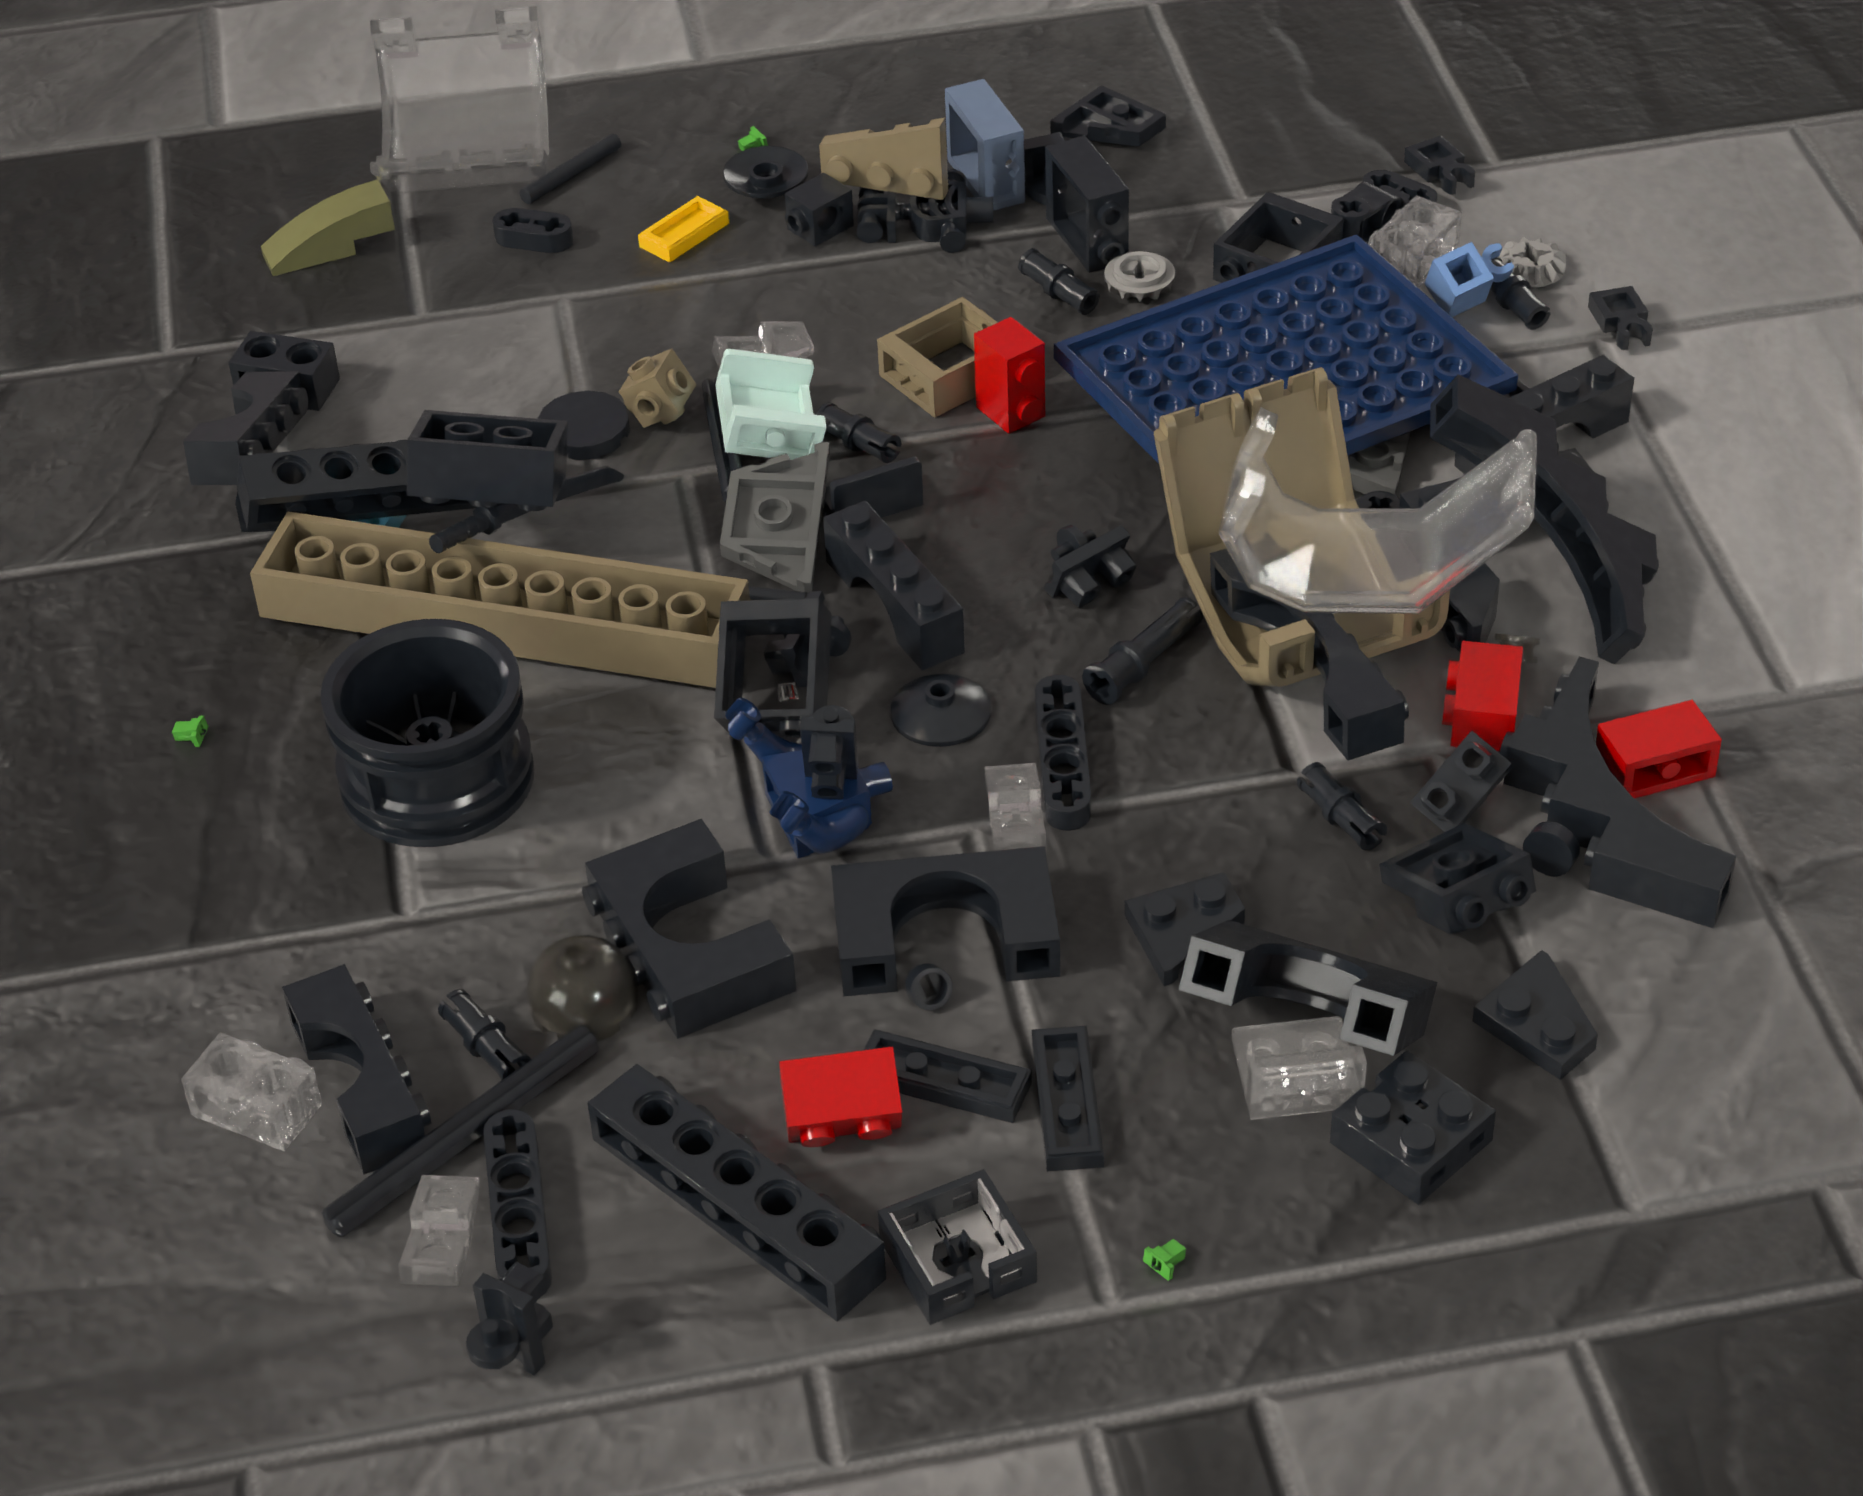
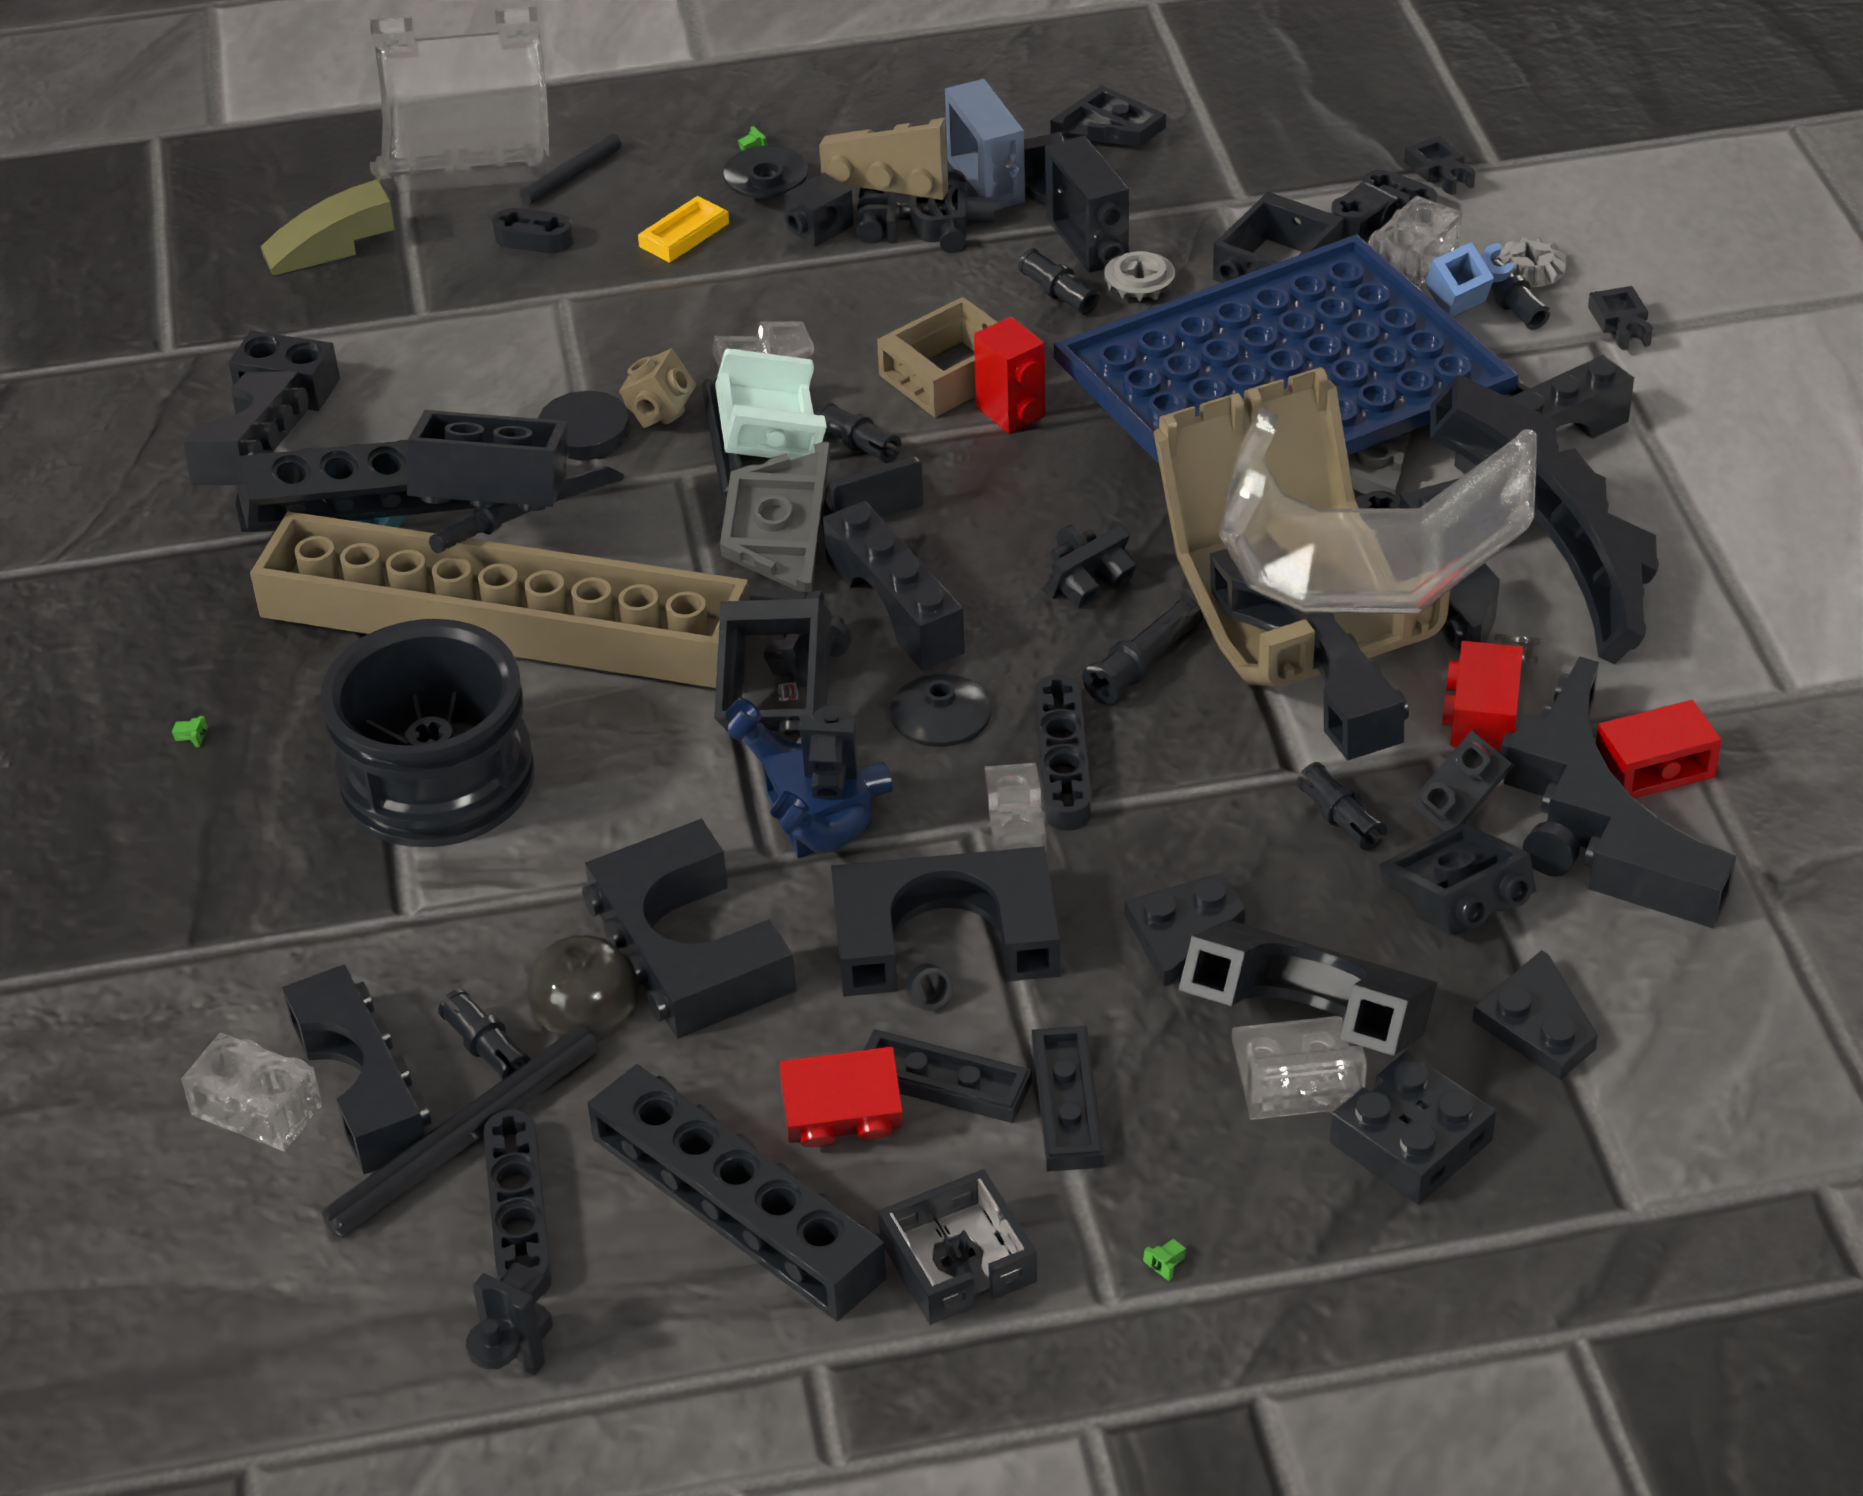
(440, 1231): clear slope -> none

